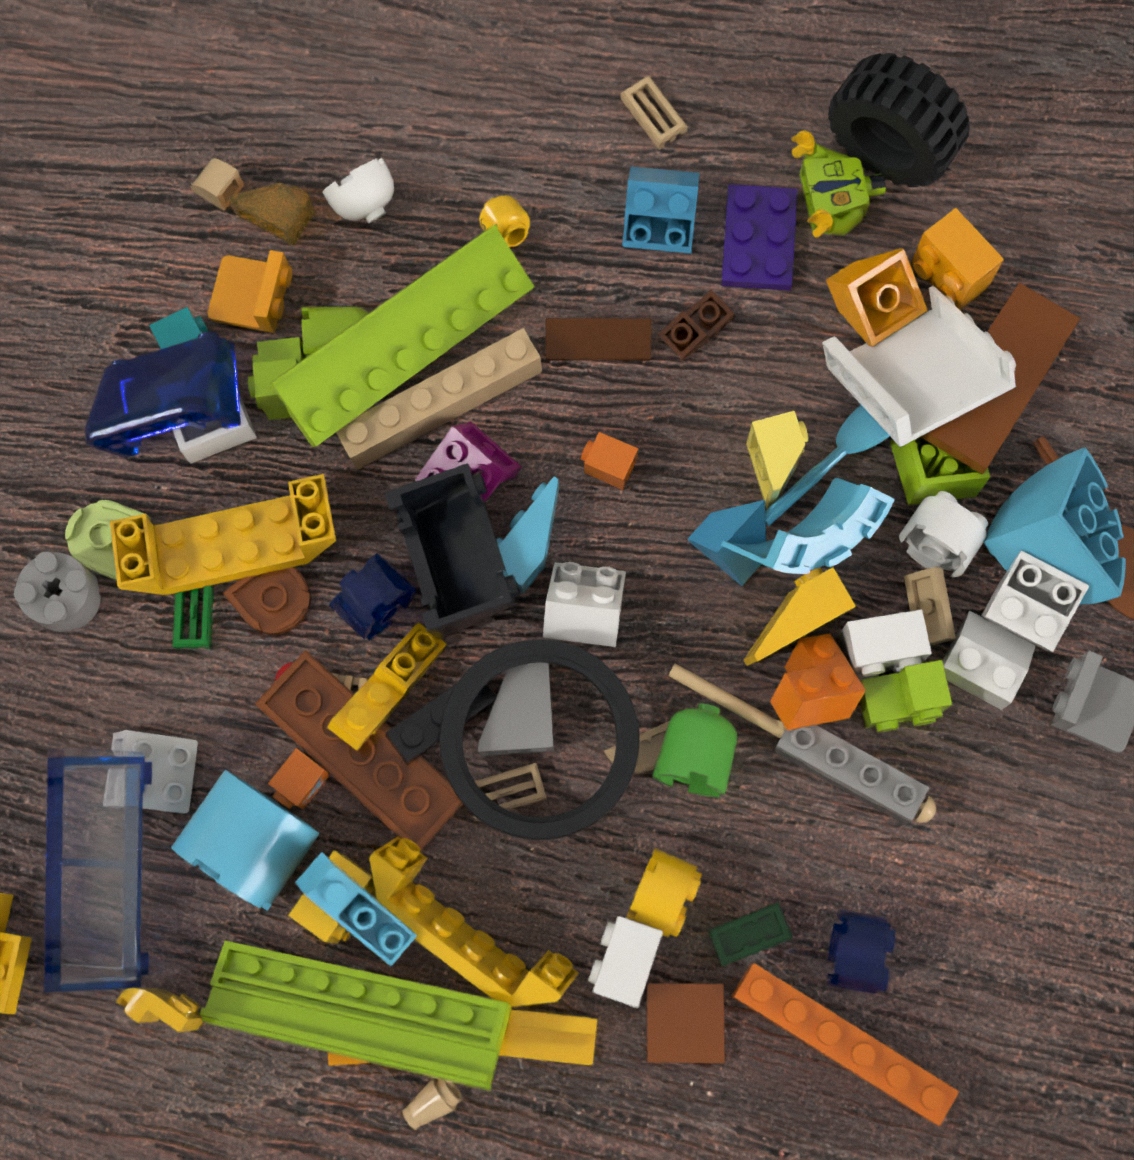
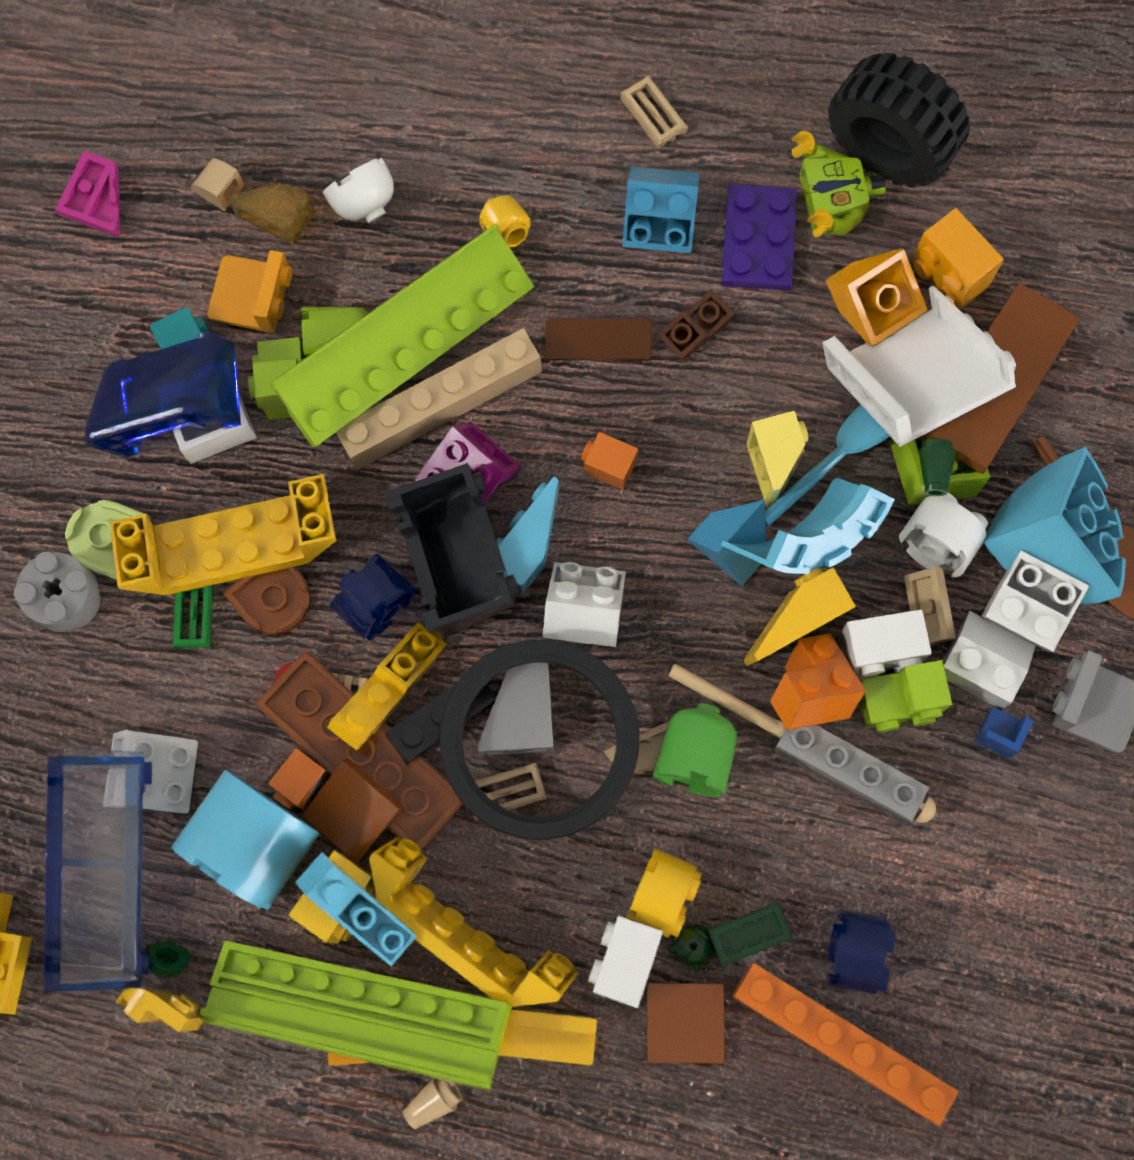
(93, 195): none -> dark pink wing
(167, 959): none -> dark green animal
(352, 810): none -> dark orange tile
(695, 934): none -> dark green animal
(936, 465): none -> dark green cone
(1003, 732): none -> blue panel

